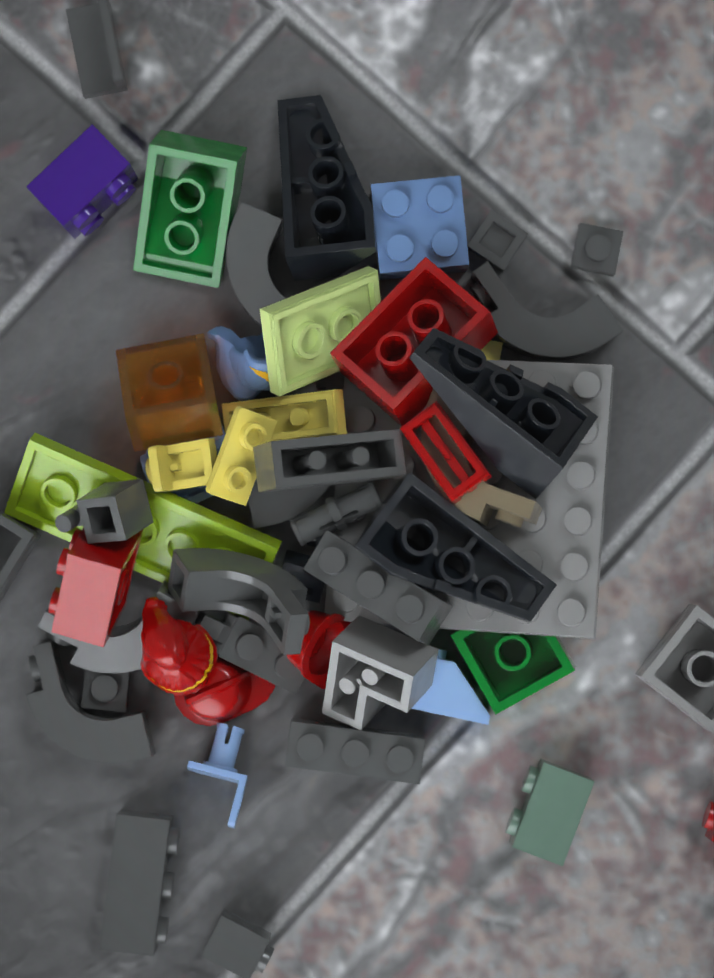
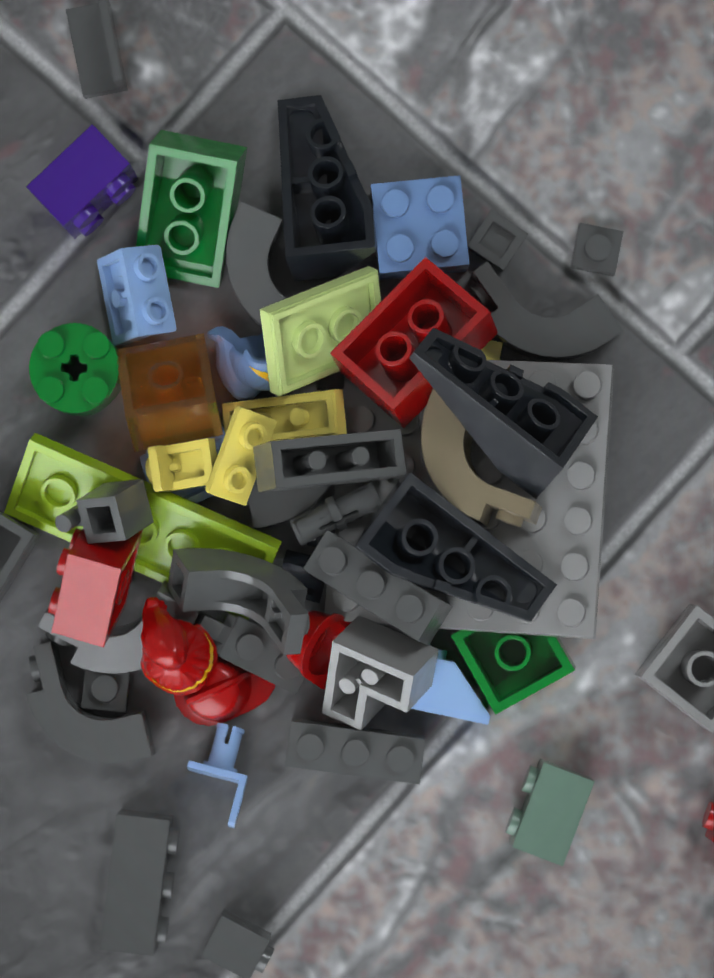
(58, 351): none -> green brick
(136, 294): none -> light blue bracket
(467, 483): red tile -> none

